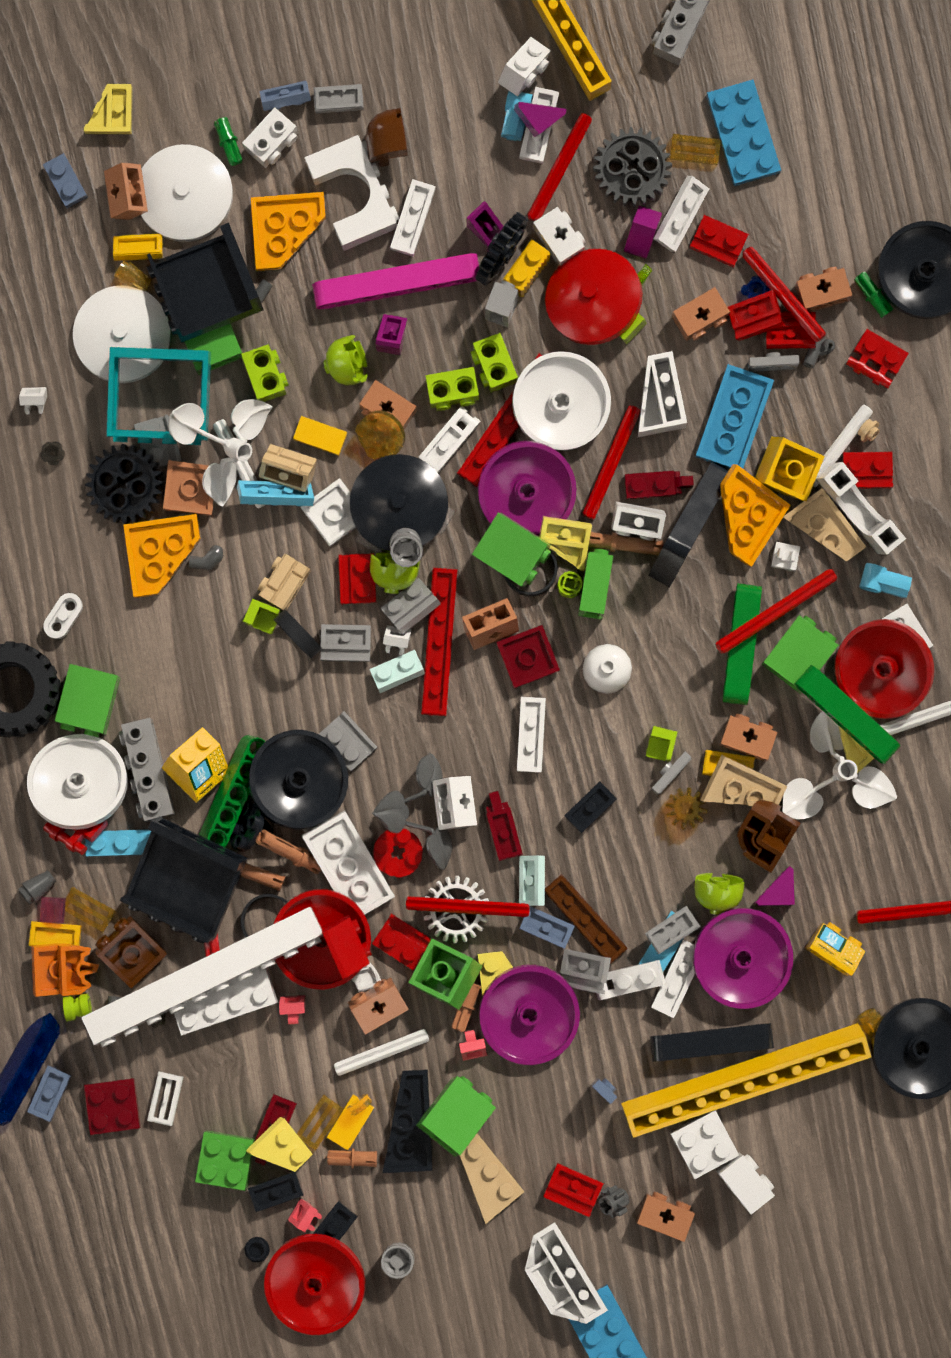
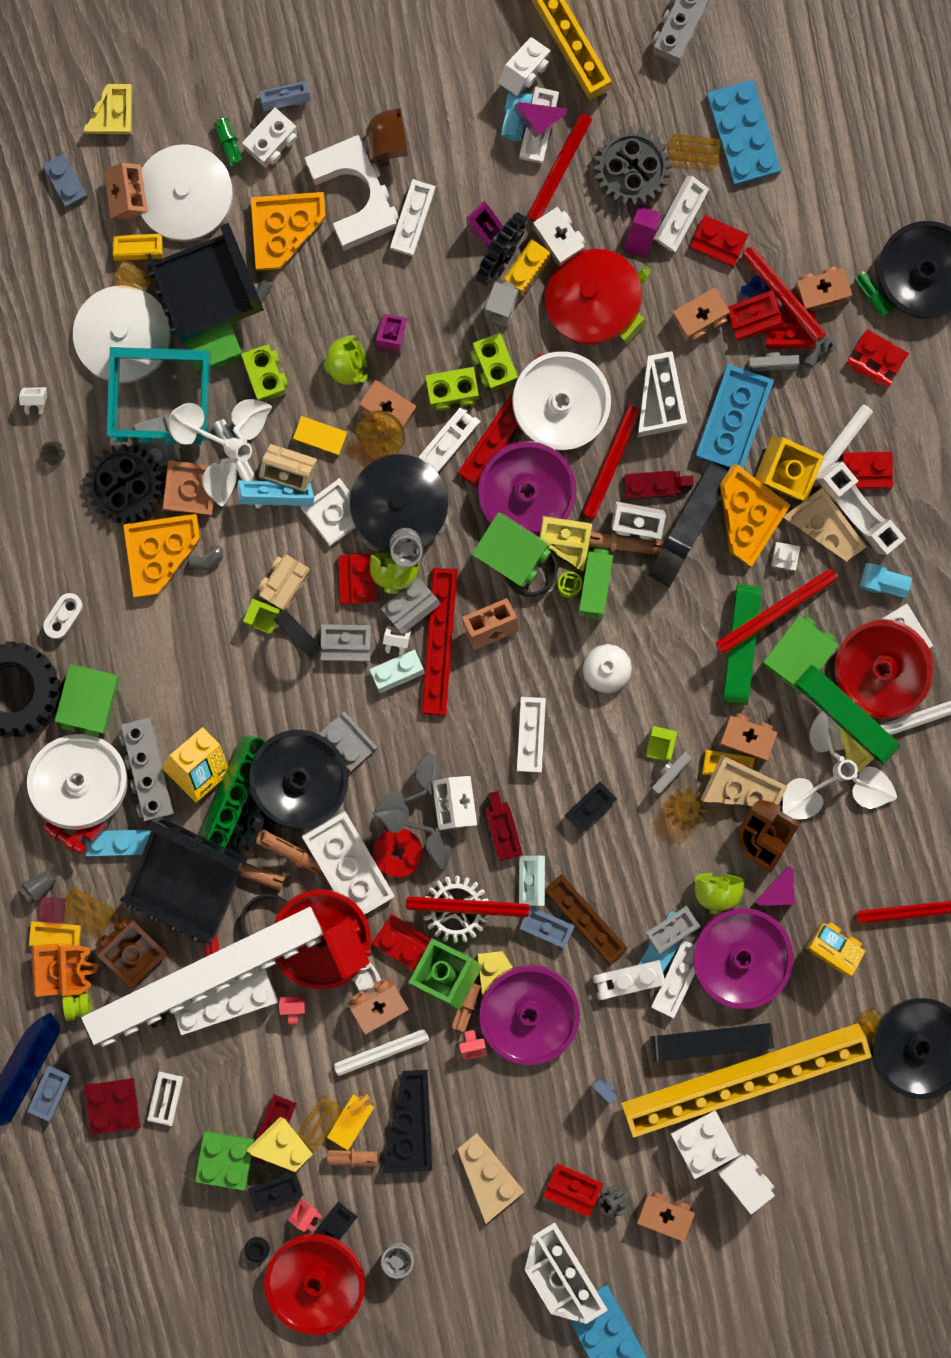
(338, 98): light grey plate -> none
(395, 281): dark pink beam -> none
(456, 1115): bright green brick -> none
(528, 656): dark red plate -> none
(585, 970): light grey plate -> none
(869, 430): tan plate -> none

